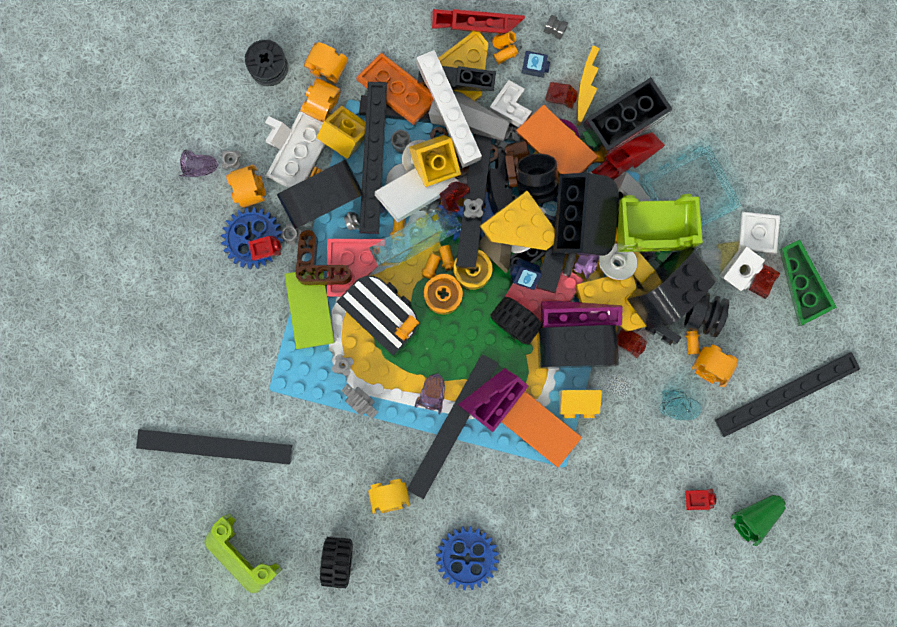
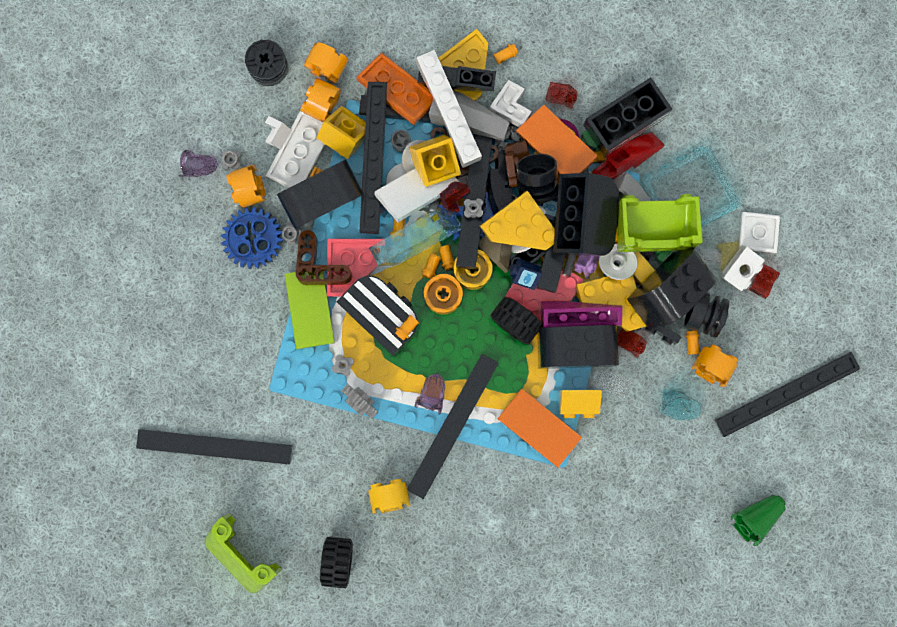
(264, 247): red bracket -> none
(352, 221): light grey plate -> none
(465, 575): blue gear -> none
(474, 21): red wedge -> none
(494, 399): magenta wedge -> none
(501, 41): light orange pin -> none
(535, 64): dark blue brick -> none
(555, 27): dark grey wheel -> none
(586, 91): yellow slope -> none
(700, 499): red bracket -> none
(805, 284): green wedge -> none

